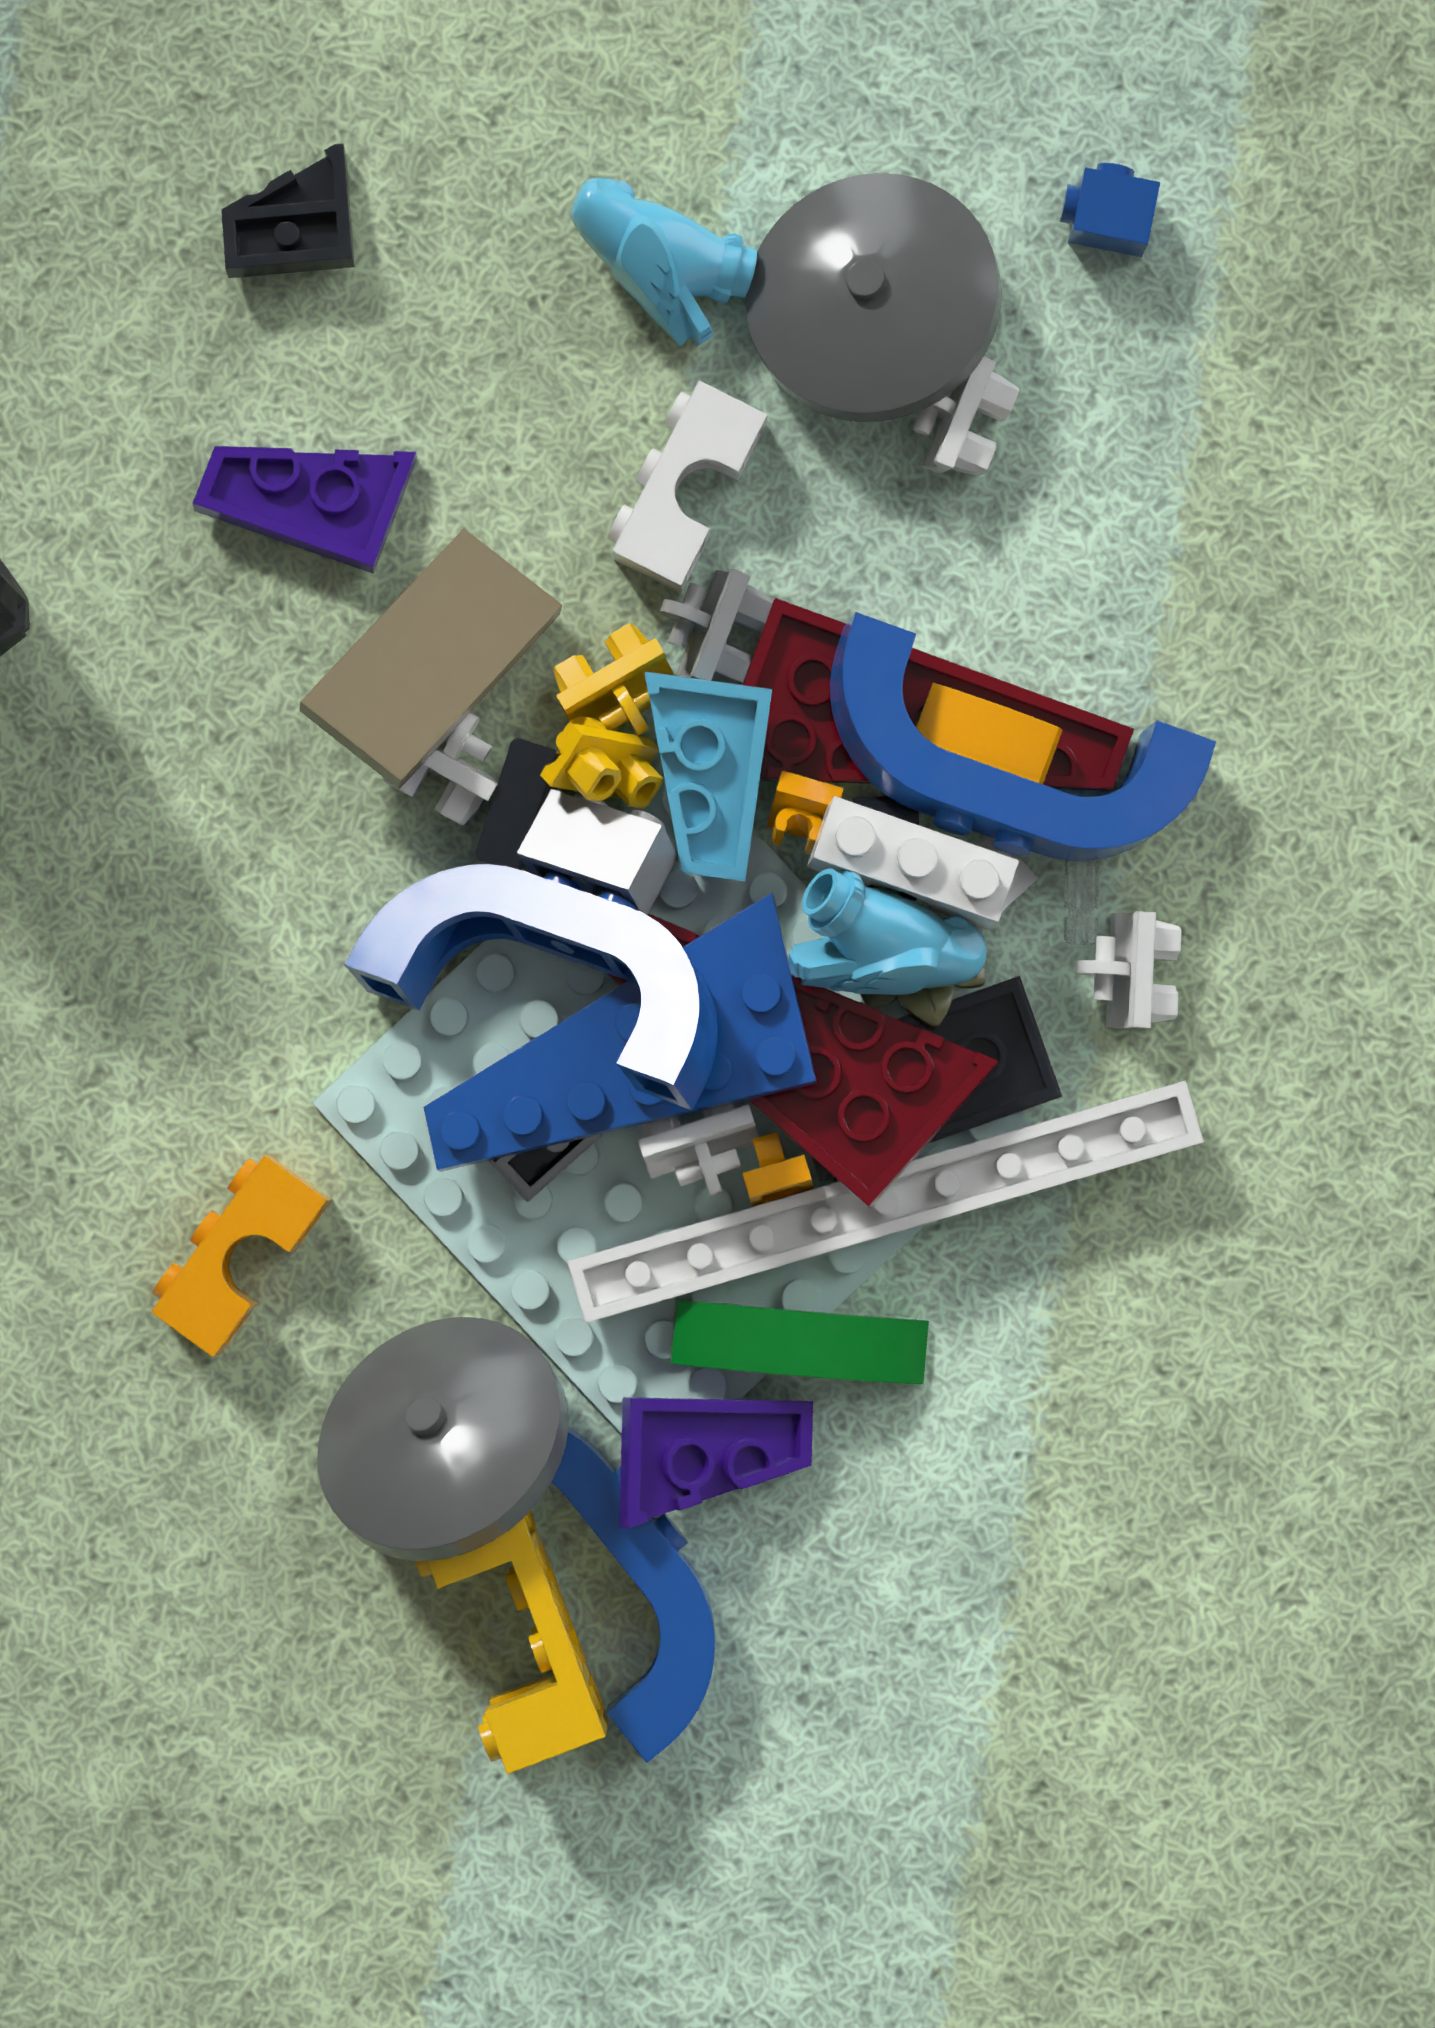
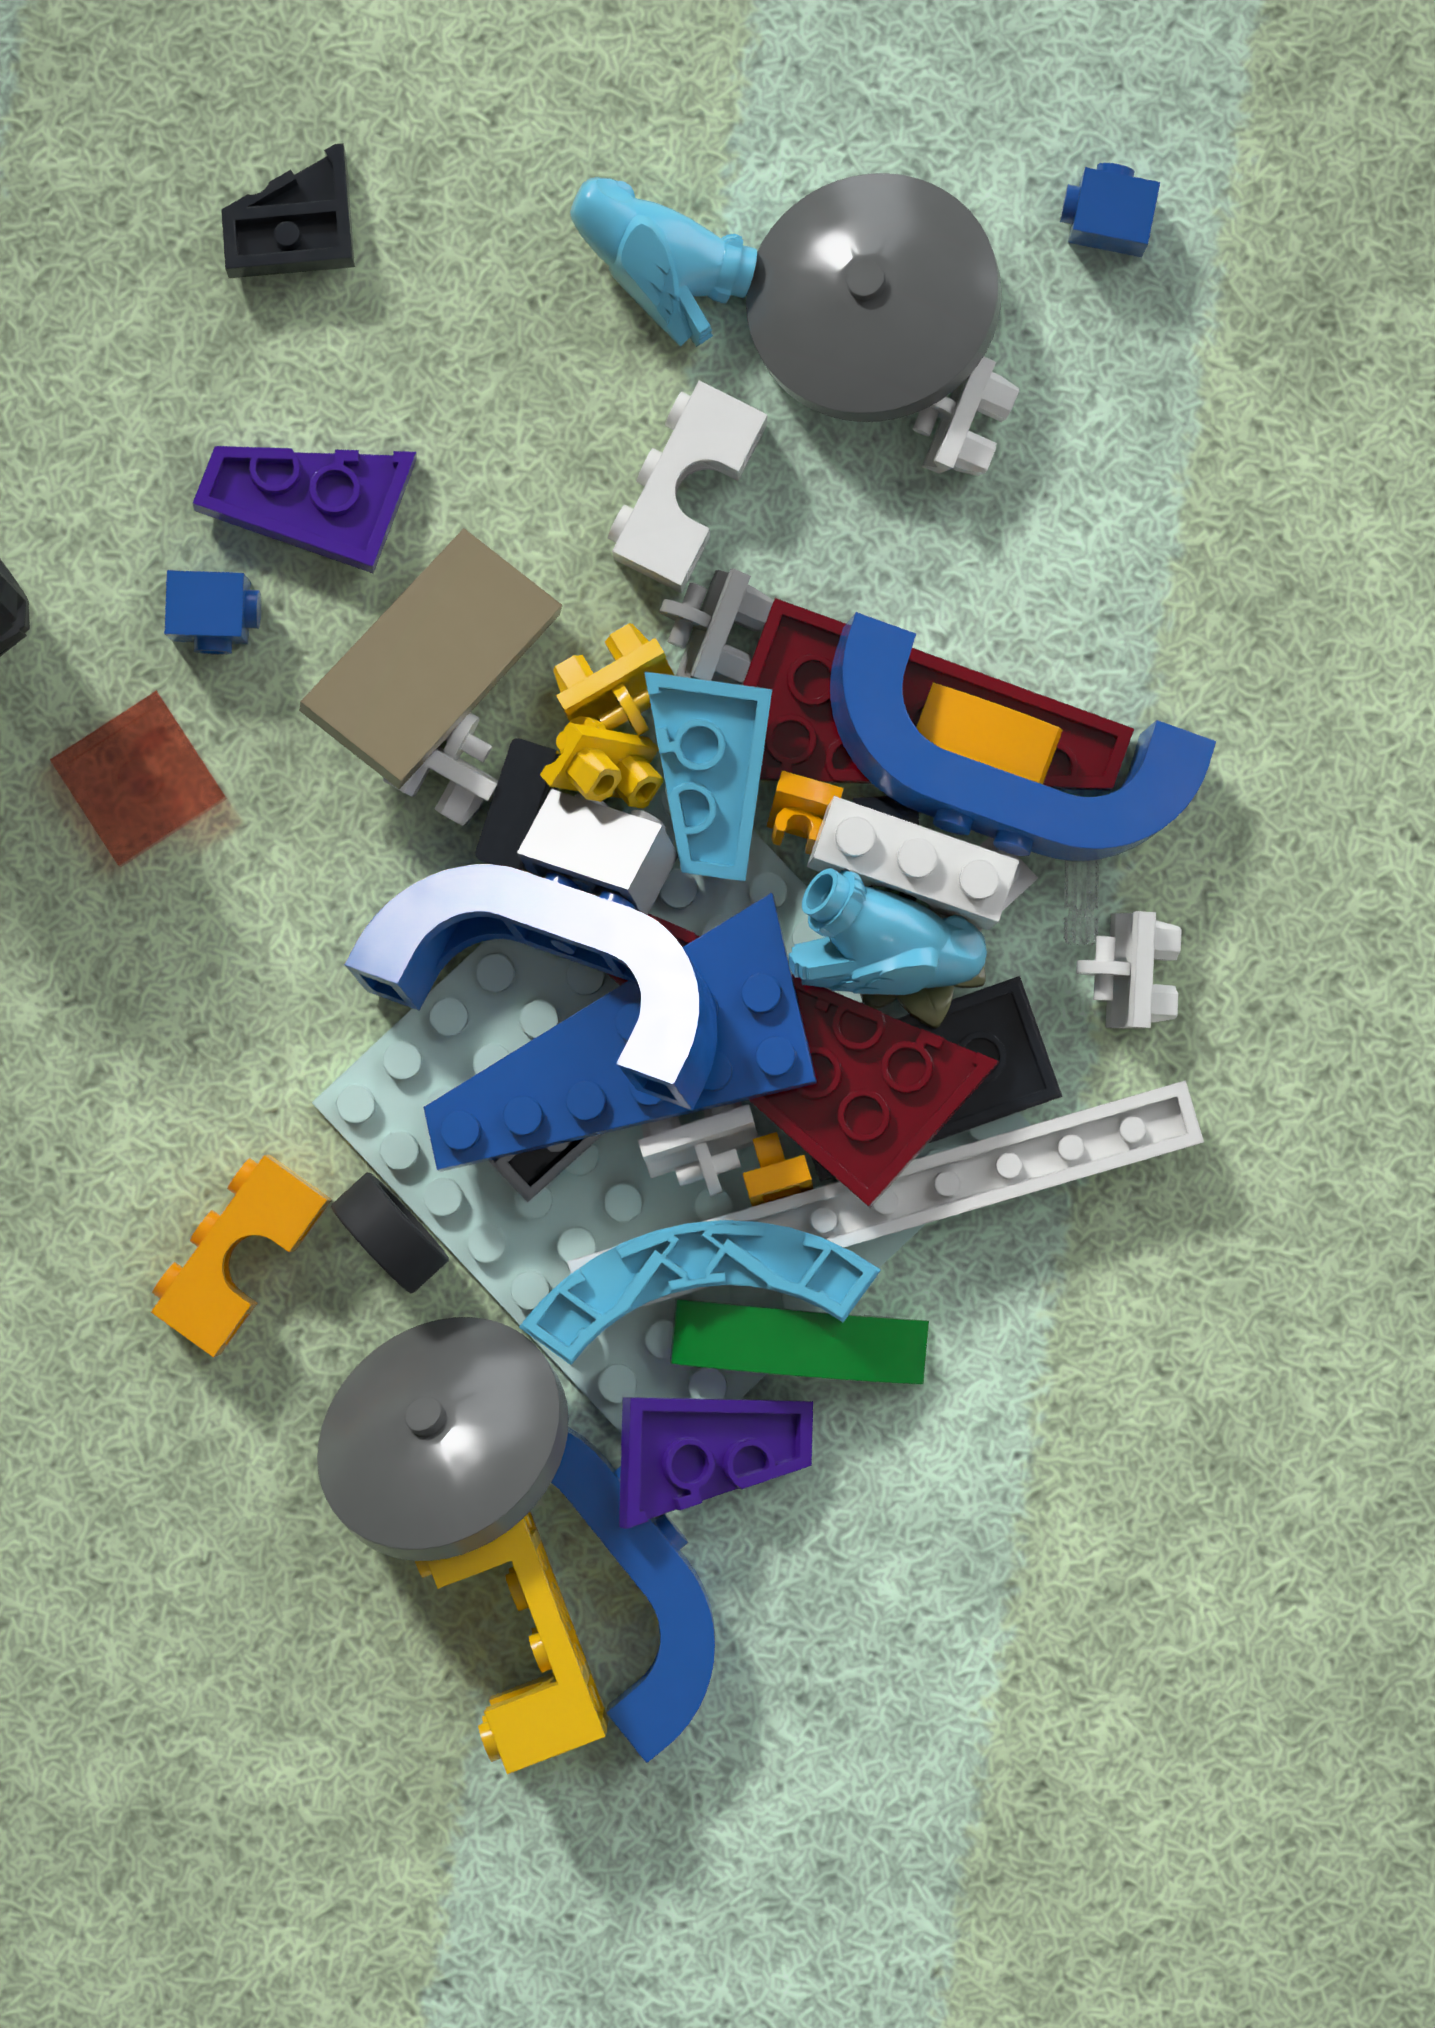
(138, 779): none -> clear red tile
(210, 609): none -> blue brick
(389, 1232): none -> black tyre
(694, 1258): none -> medium azure tile

